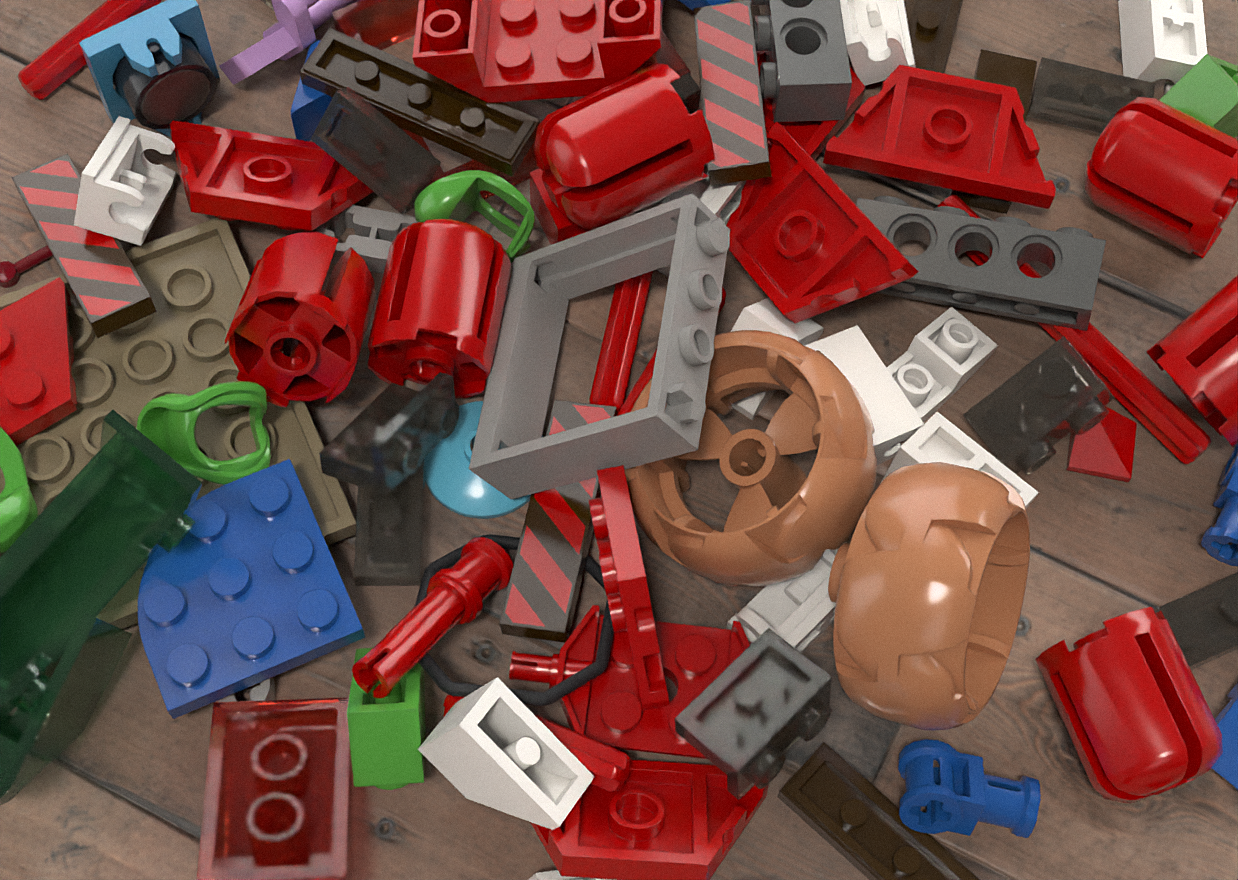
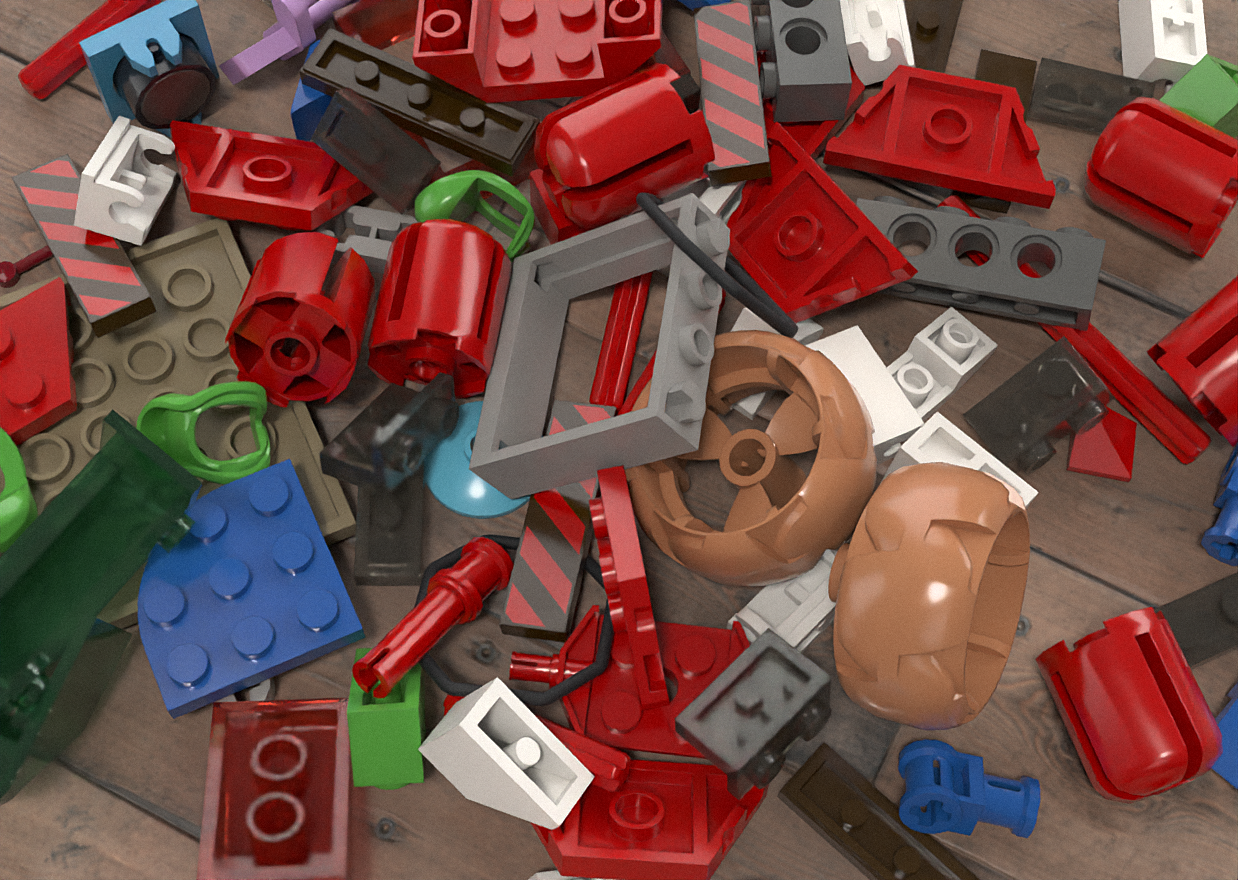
(752, 298): none -> black piece

